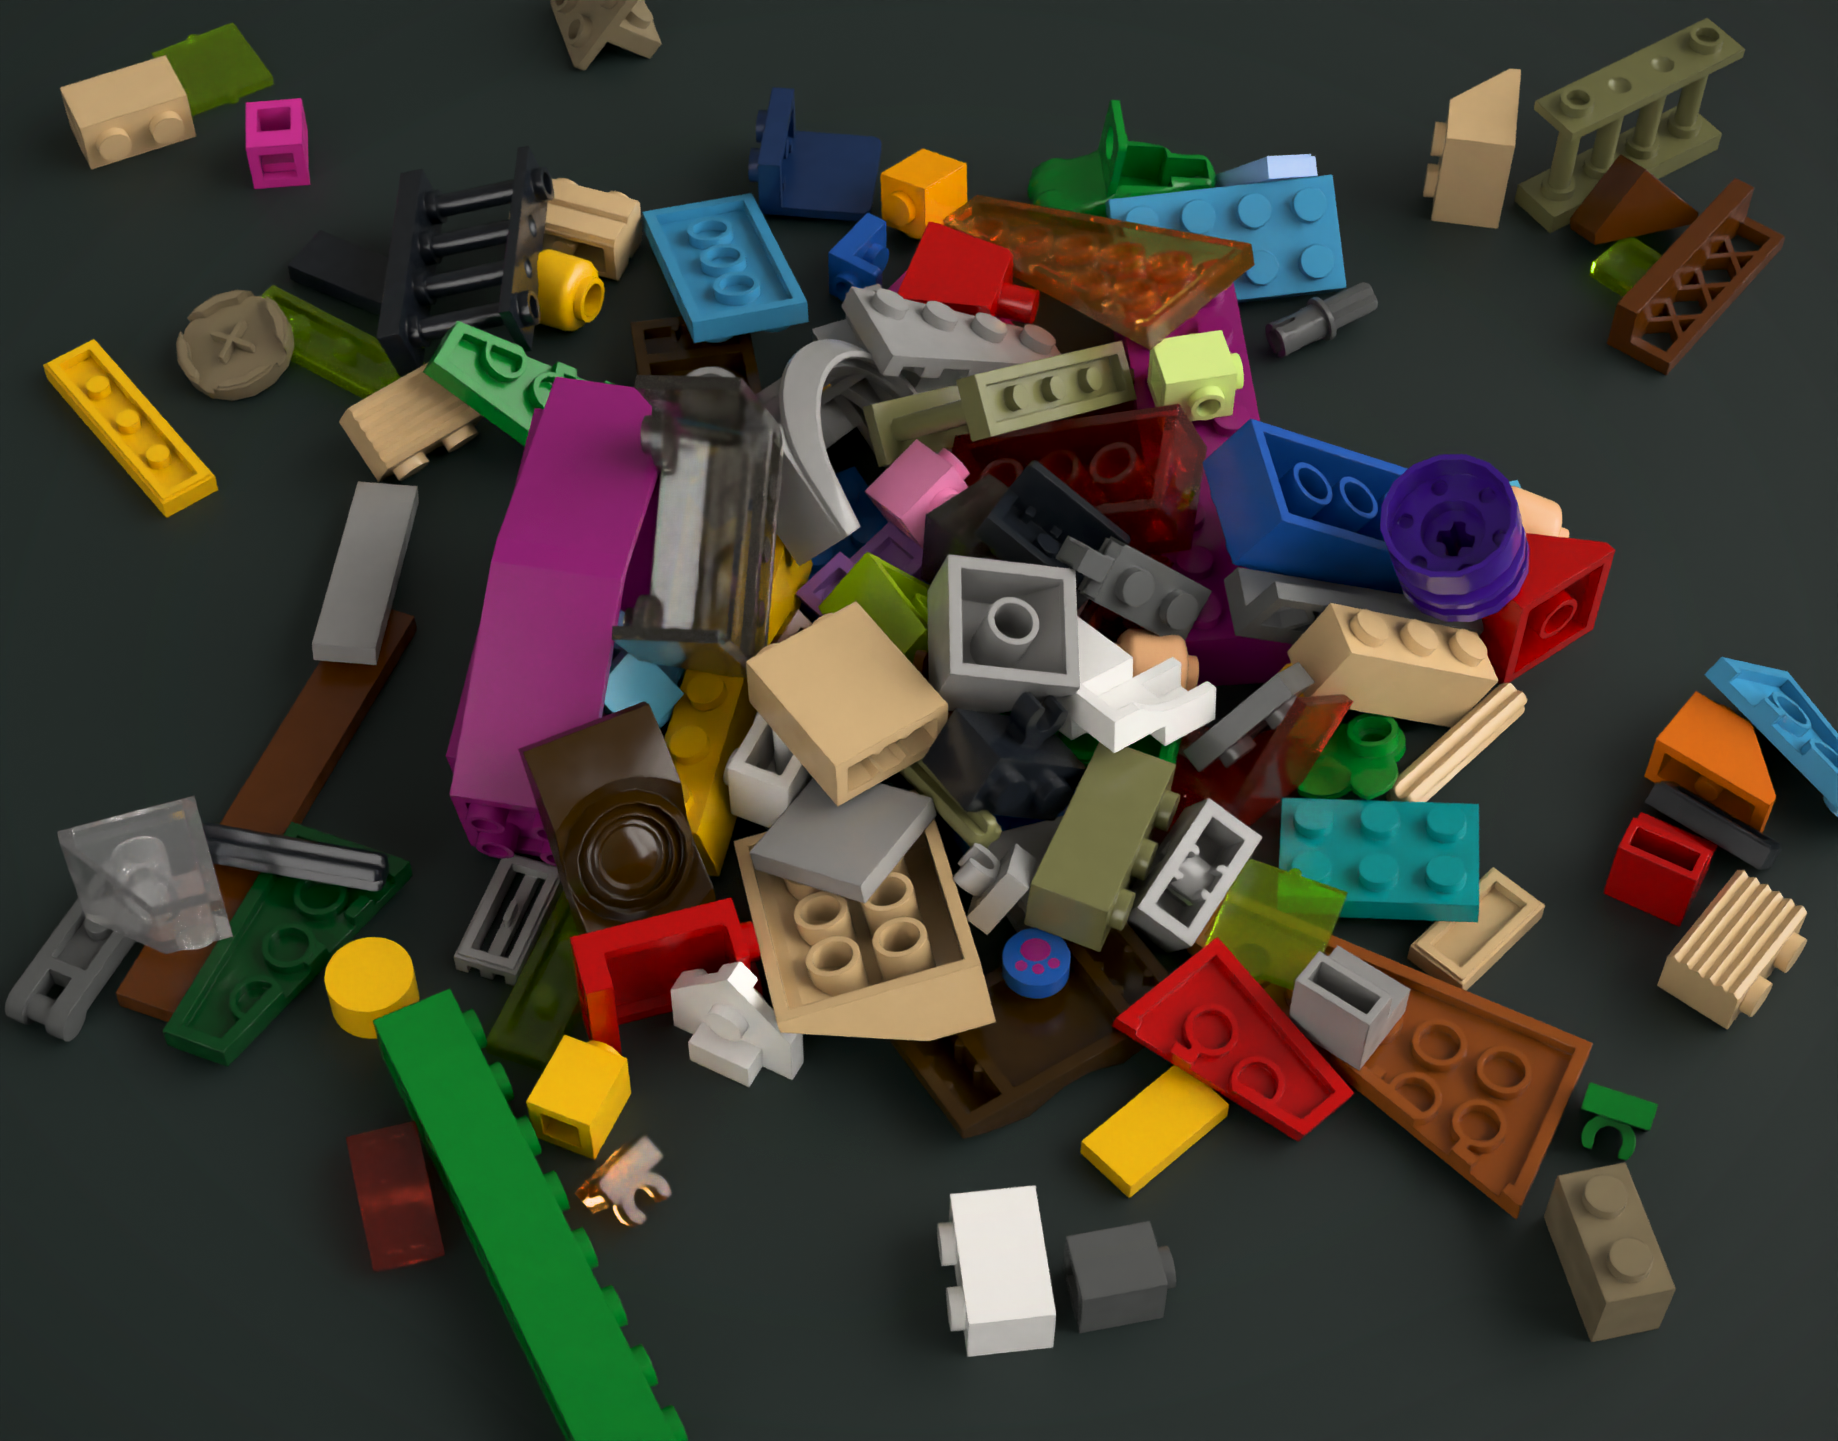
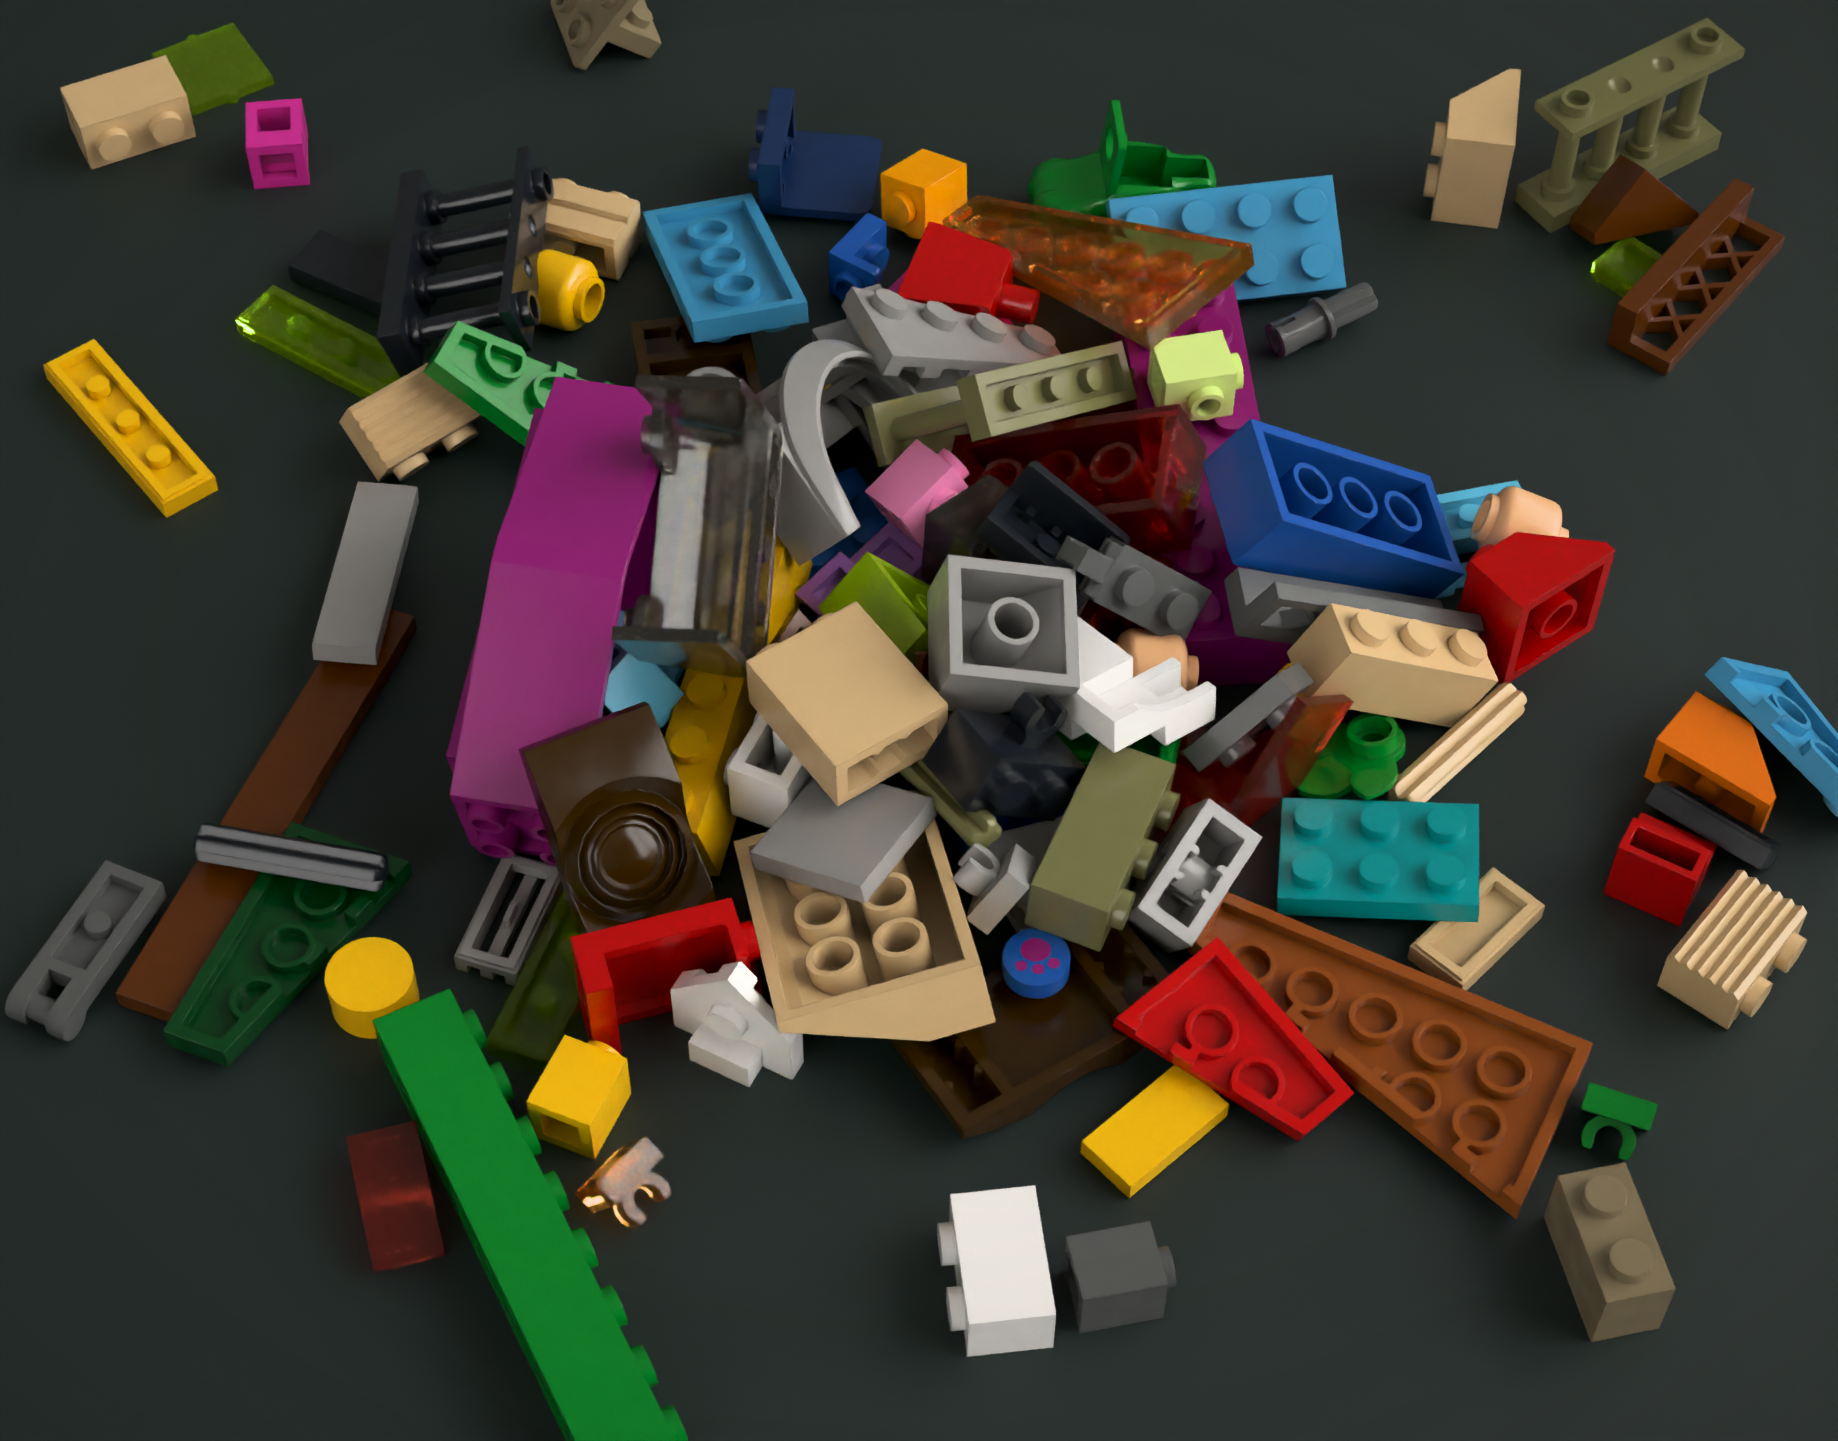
(149, 876): clear slope -> none
(235, 345): dark tan tile -> none
(1269, 169): light blue tile -> none
(1277, 921): clear neon green piece -> none
(1346, 1005): light grey piece -> none
(1455, 537): dark purple wheel -> none

